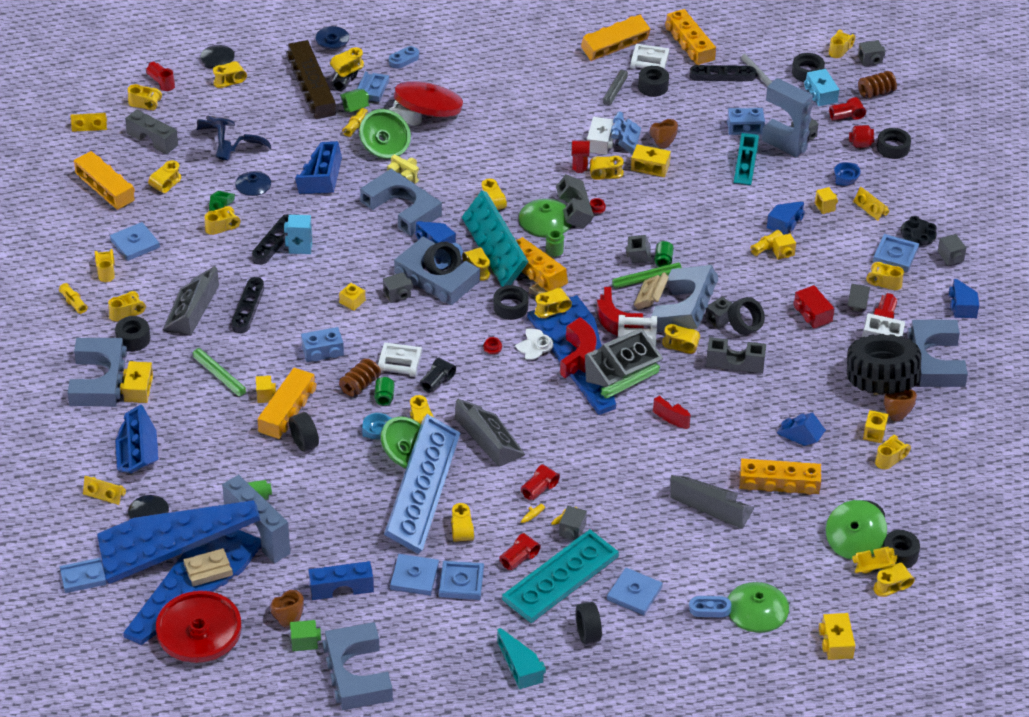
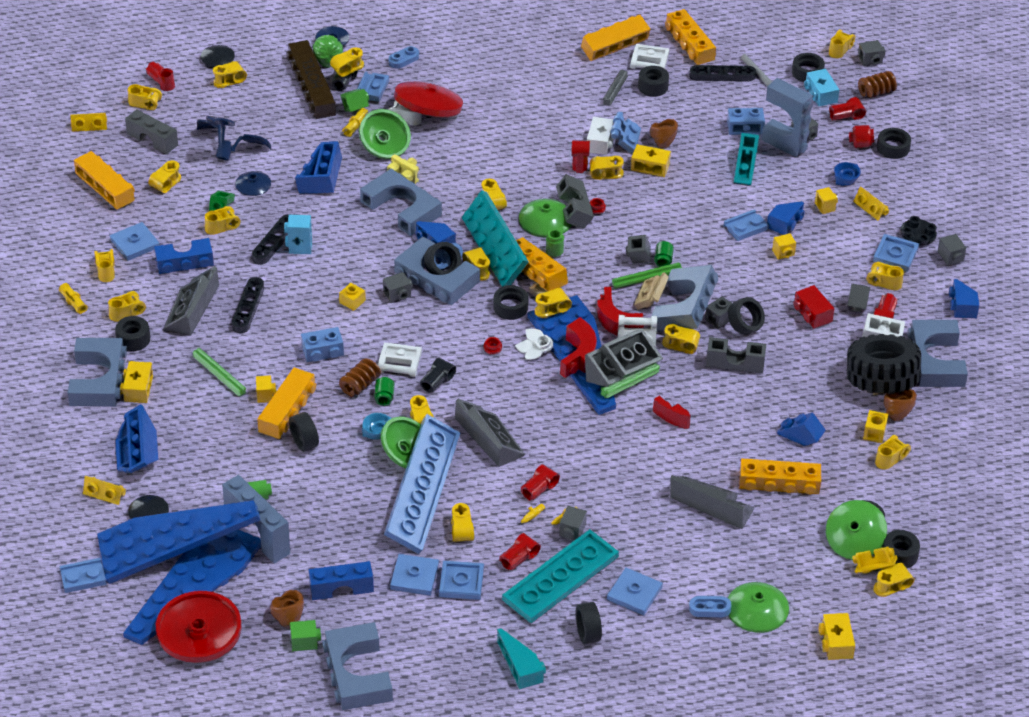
(170, 260): none -> blue arch
(208, 567): tan plate -> none
(326, 48): none -> bright green hair
(746, 225): none -> medium blue plate
(765, 243): yellow pin -> none

